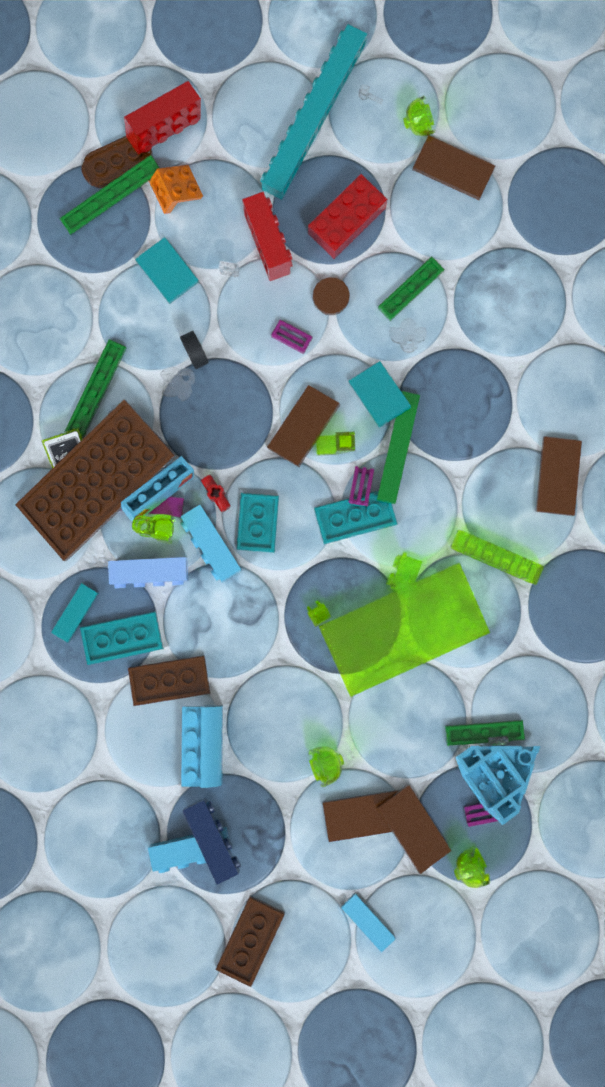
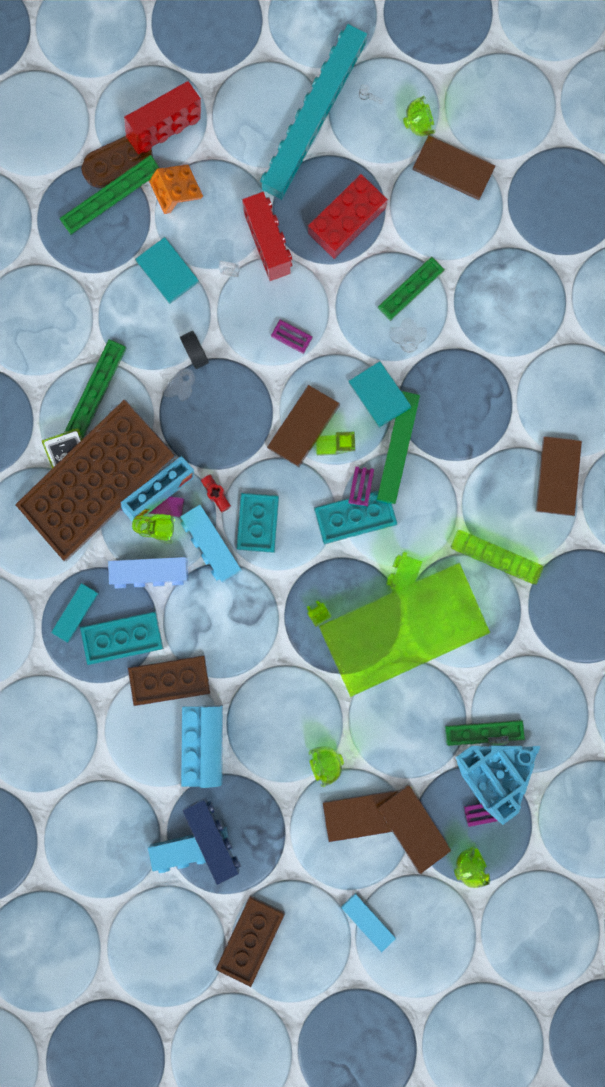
(331, 296): reddish brown tile -> none

